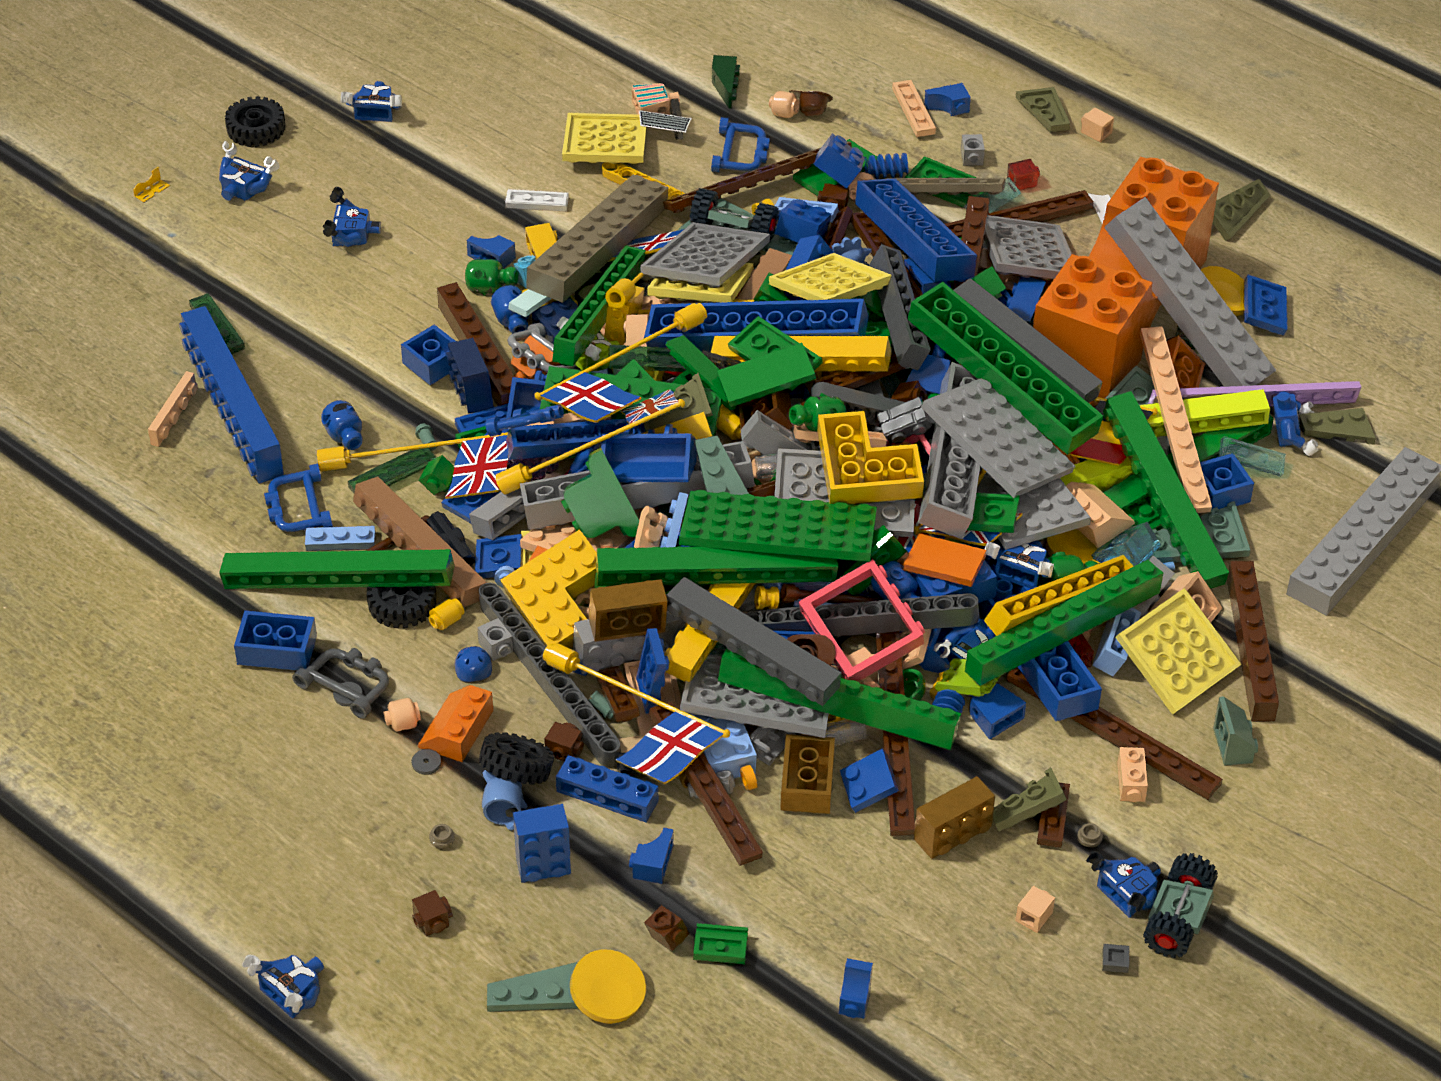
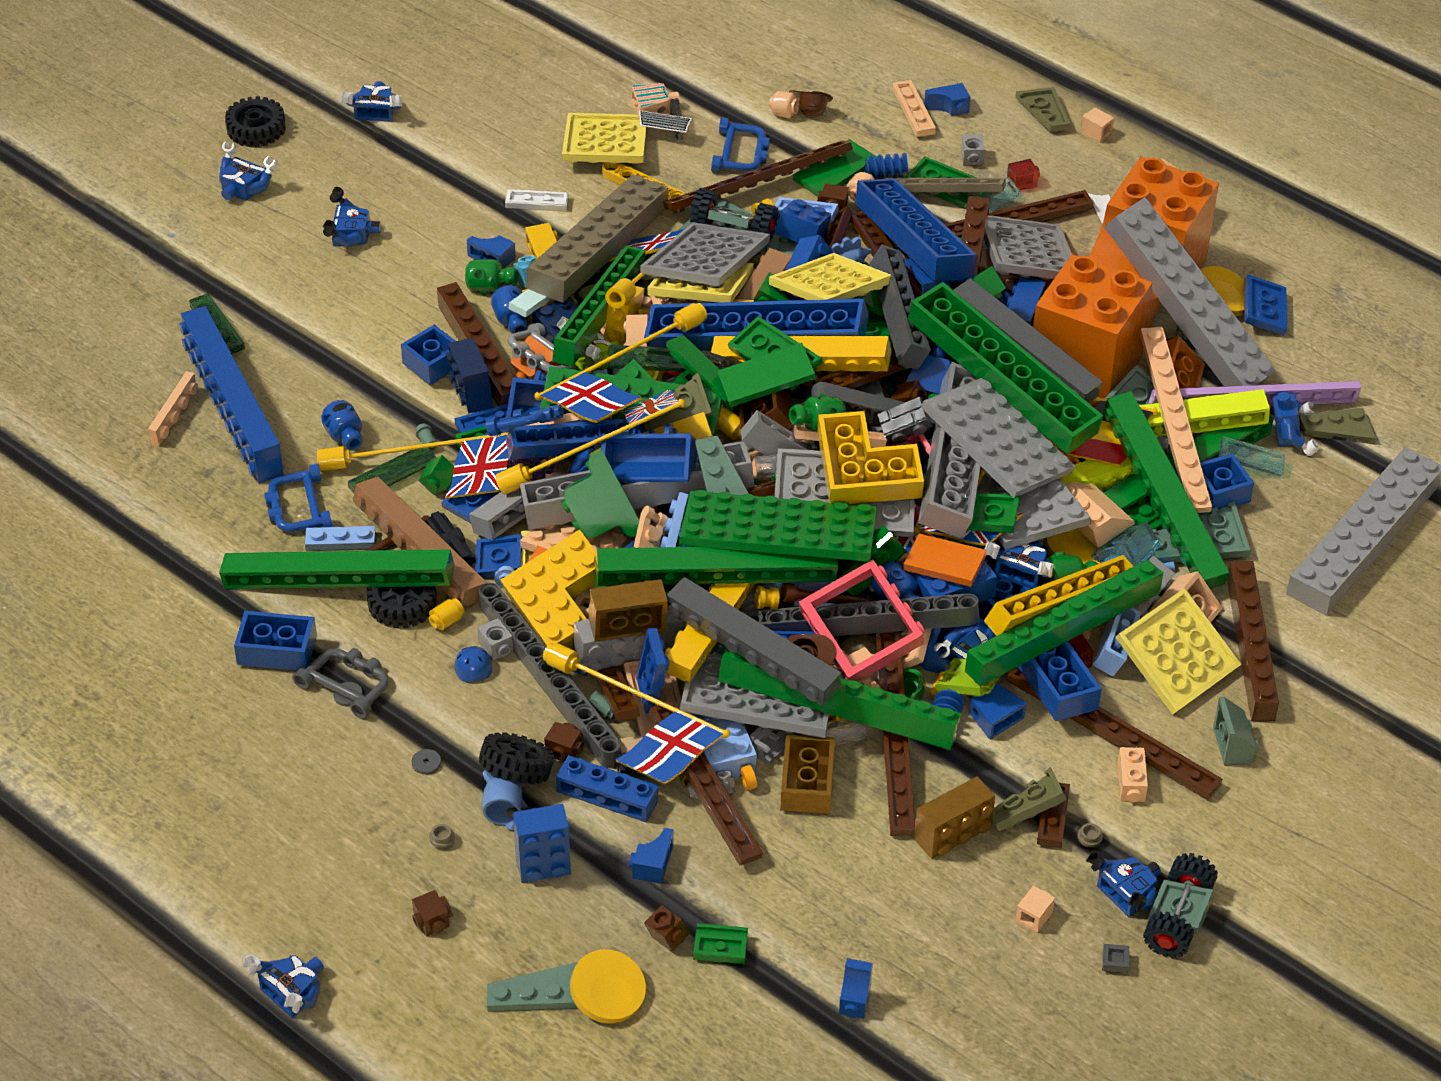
(155, 177): yellow piece -> none
(402, 714): light nougat head -> none
(459, 722): orange slope -> none
(724, 77): dark green slope -> none
(839, 160): blue brick -> none
(869, 780): blue plate -> none
(1237, 207): olive wing -> none

